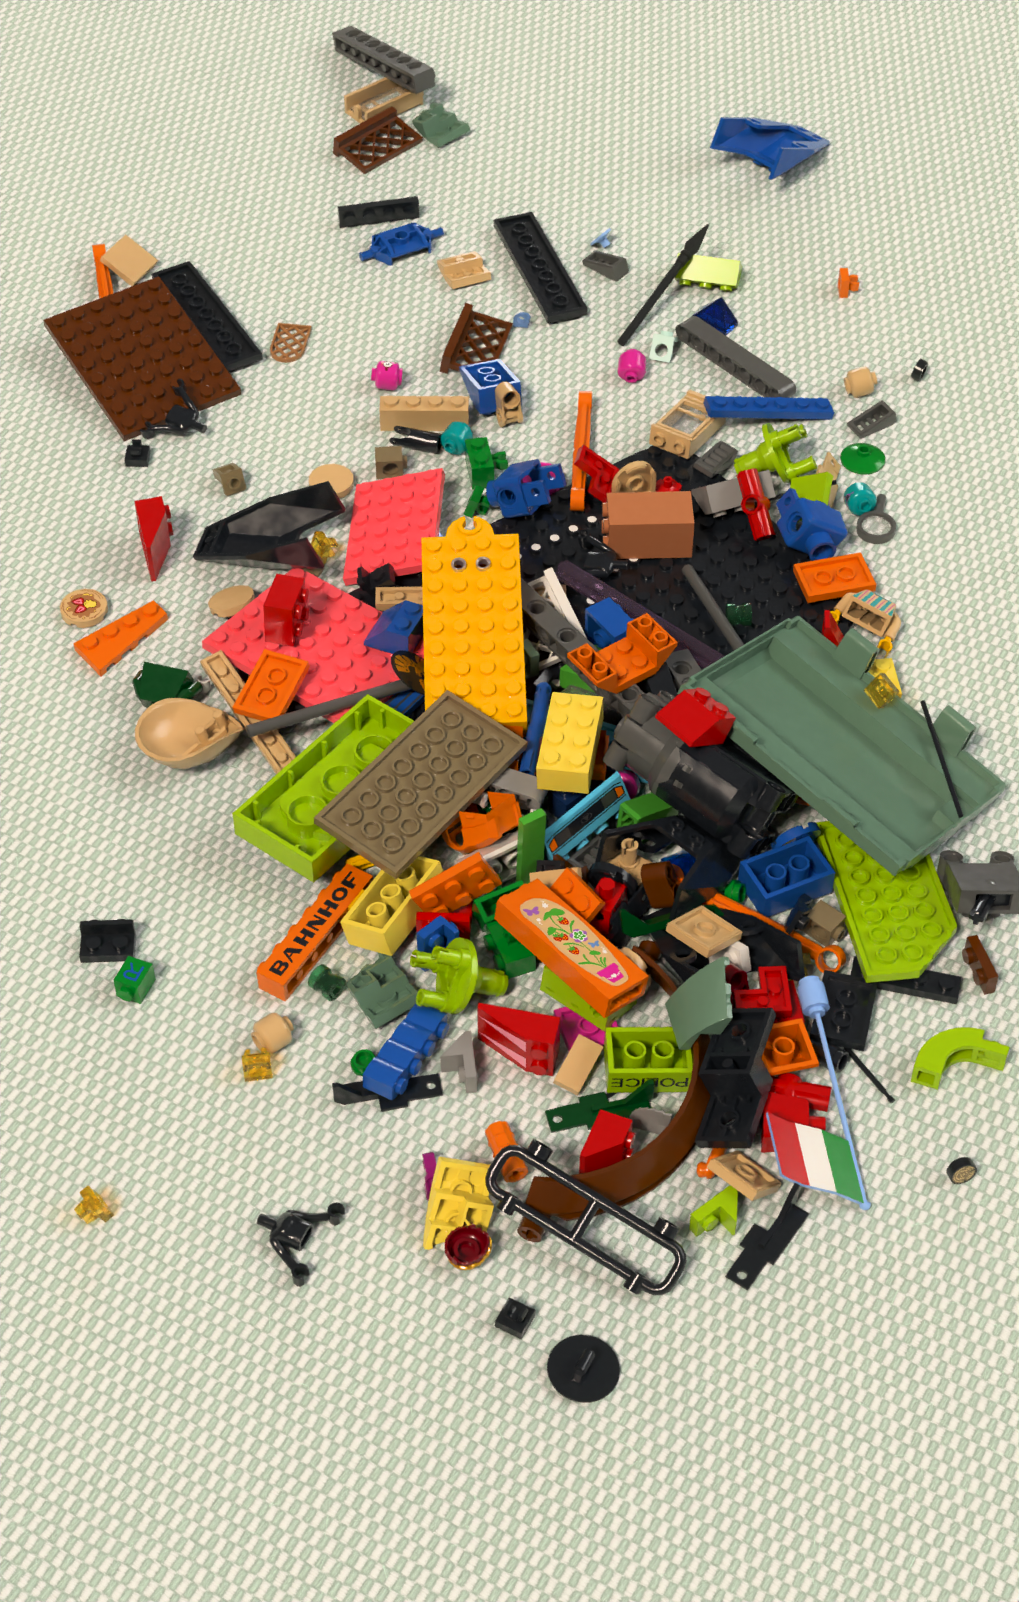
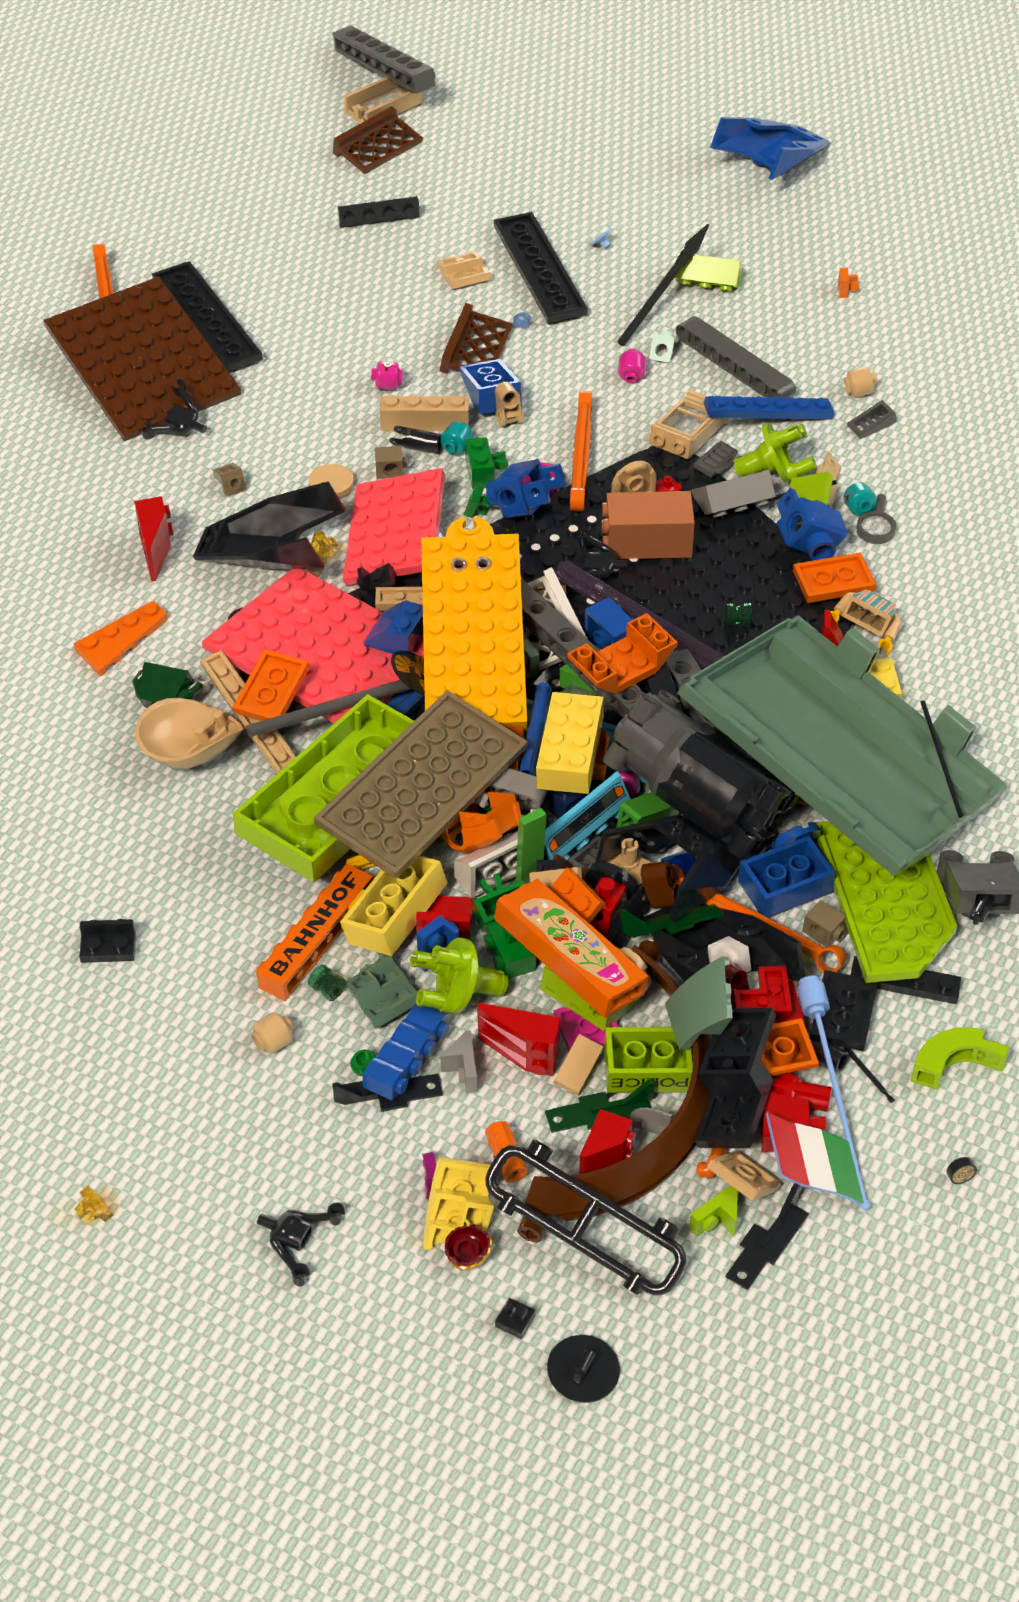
(83, 608): tile -> none
(129, 260): tan tile -> none
(134, 980): green brick -> none
(137, 454): black tile -> none
(230, 600): tan tile -> none
(256, 1065): clear yellow tile -> none
(285, 356): medium nougat window -> none
(285, 610): red brick -> none
(400, 242): blue plate -> none
(439, 125): sand green slope -> none
(456, 885): orange plate -> none
(600, 470): red plate -> none
(608, 265): dark grey slope -> none
(697, 718): red slope -> none
(704, 931): tan tile -> none
(712, 607): dark grey piece -> none
(718, 316): clear blue slope -> none
(736, 891): green plate -> none
(751, 492): red piece -> none
(798, 917): black slope -> none
(862, 458): green dish -> none
(881, 690): clear yellow tile -> none
(919, 369): black tile -> none
(982, 968): reddish brown plate -> none

